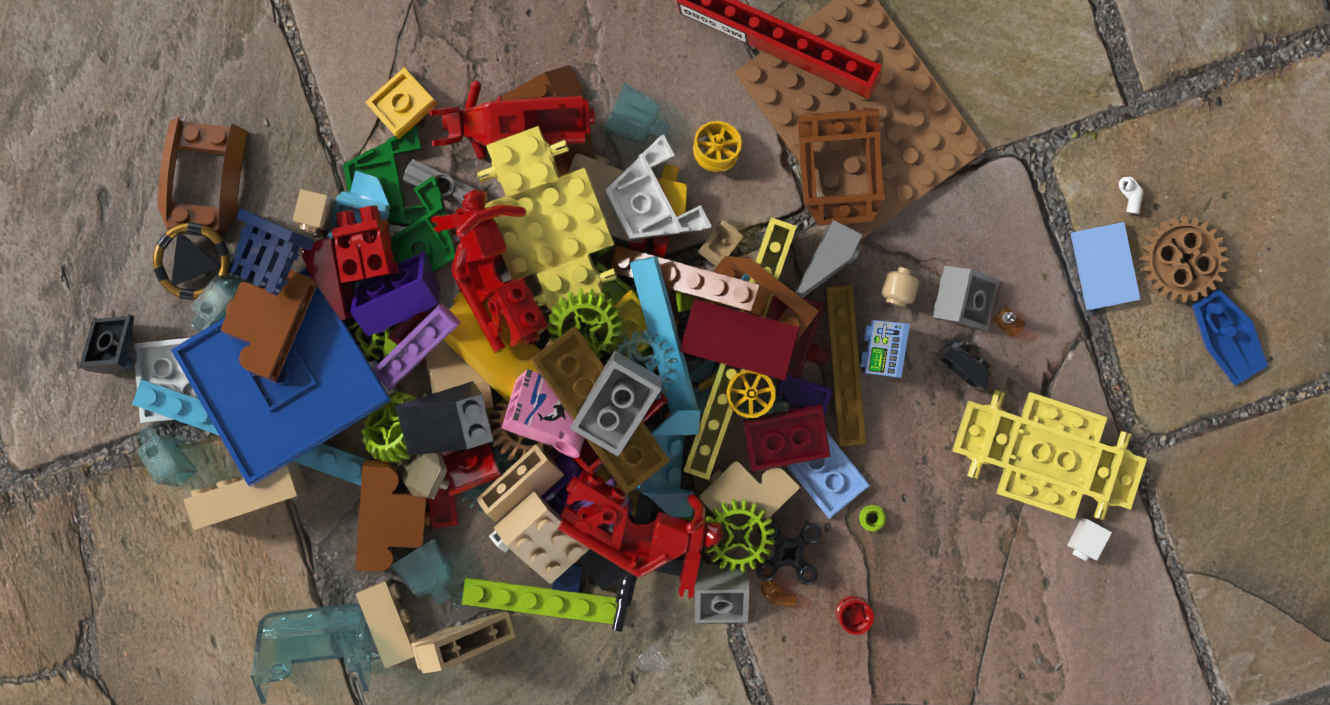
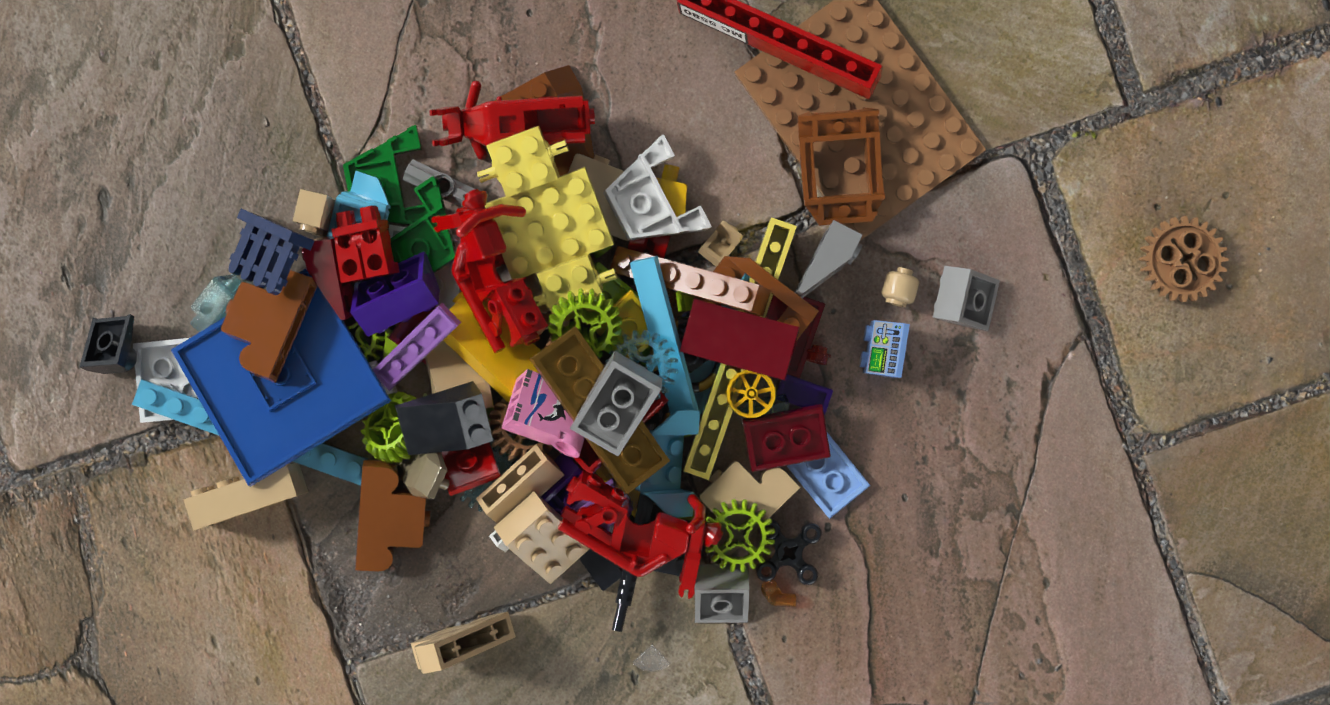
(164, 458): clear light blue torso -> none
(189, 258): piece -> none
(206, 139): dark orange wedge -> none
(308, 637): clear light blue windscreen -> none
(387, 622): tan brick -> none
(401, 103): yellow plate -> none
(426, 571): clear light blue torso -> none
(443, 510): red tile -> none
(539, 600): lime plate -> none
(569, 579): dark blue tile -> none
(634, 117): clear light blue torso -> none
(717, 146): yellow wheel -> none
(845, 365): pearl gold plate -> none
(854, 615): red wheel -> none
(880, 521): lime plate -> none
(961, 362): black slope -> none
(1003, 319): clear orange piece -> none
(1050, 455): light yellow piece -> none
(1088, 540): white brick -> none
(1105, 266): light blue tile -> none
(1134, 194): white arm -> none
(1229, 336): blue piece -> none

